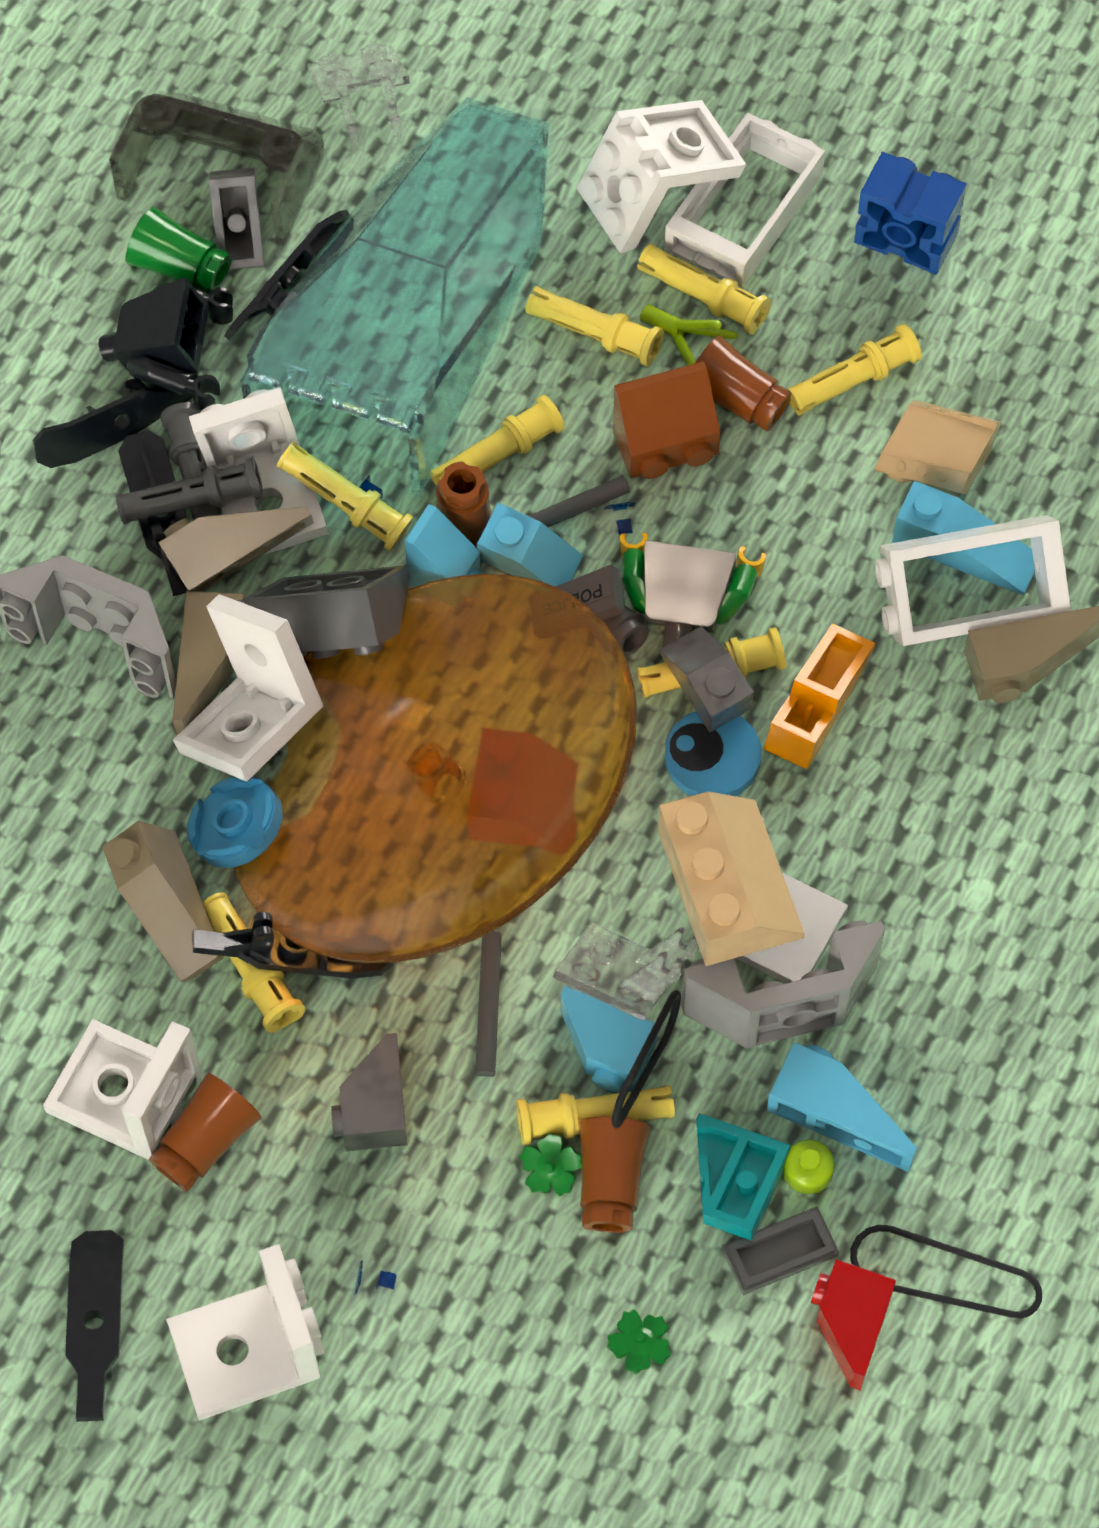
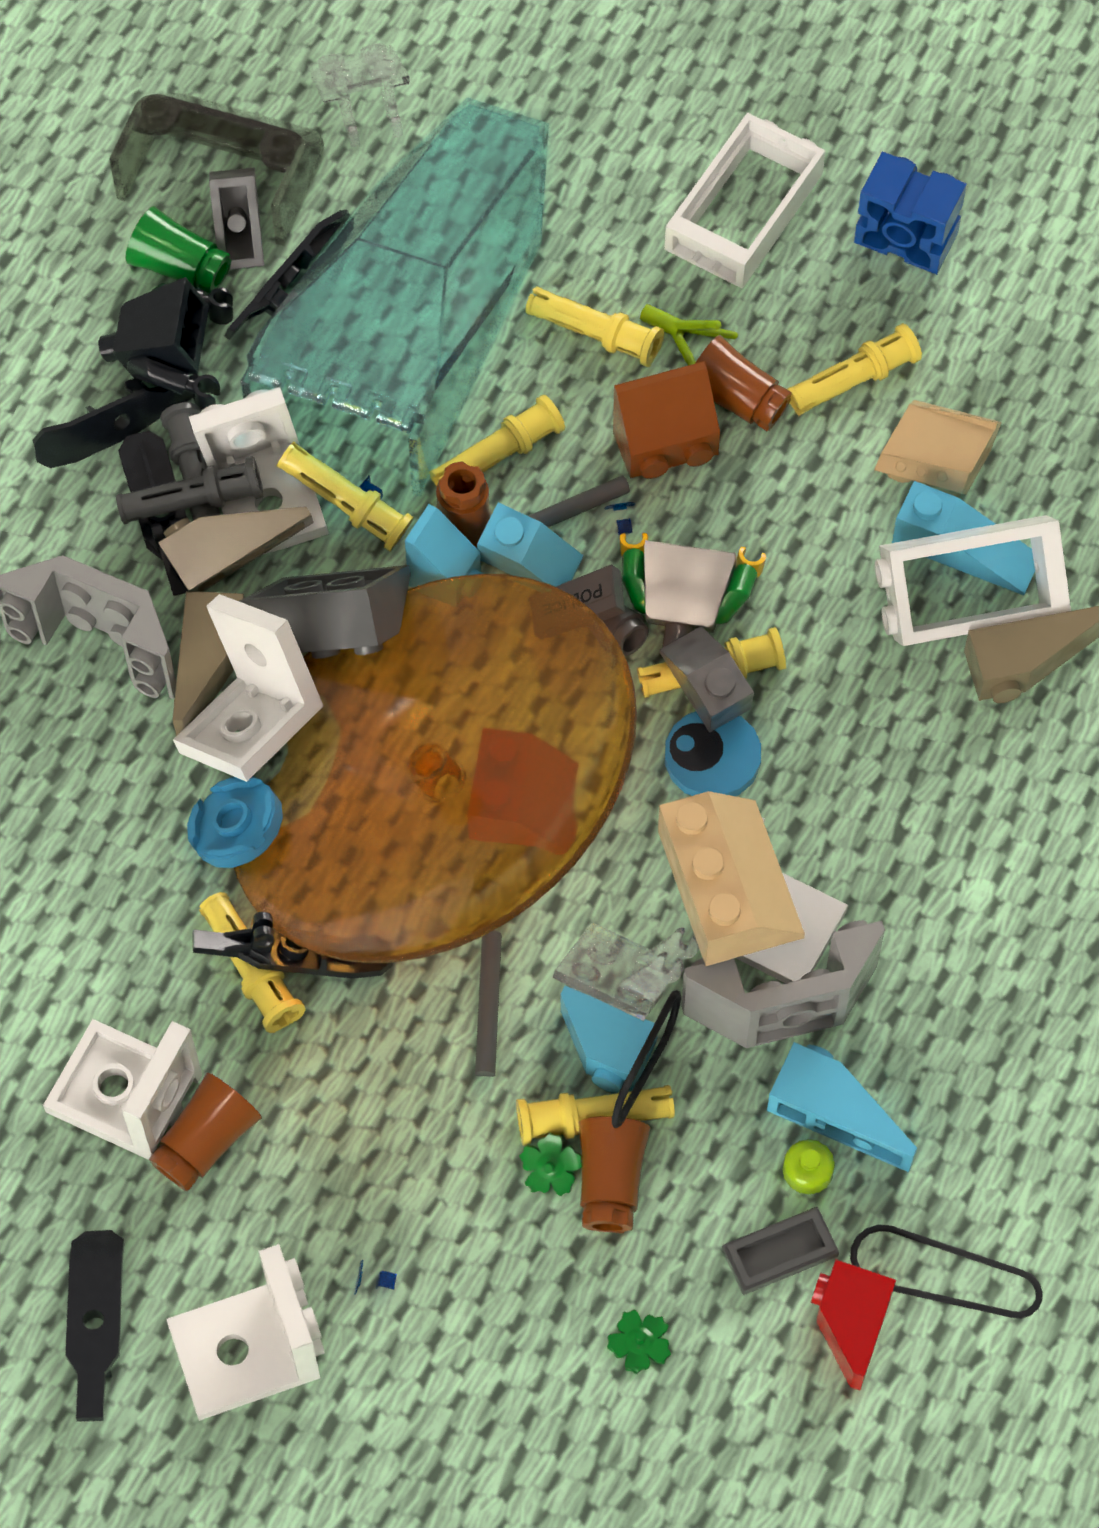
(161, 893): dark tan slope -> none
(373, 1101): flat silver slope -> none
(645, 157): white bracket -> none
(721, 296): light yellow pin -> none
(737, 1175): teal wing -> none
(818, 696): light orange slope -> none

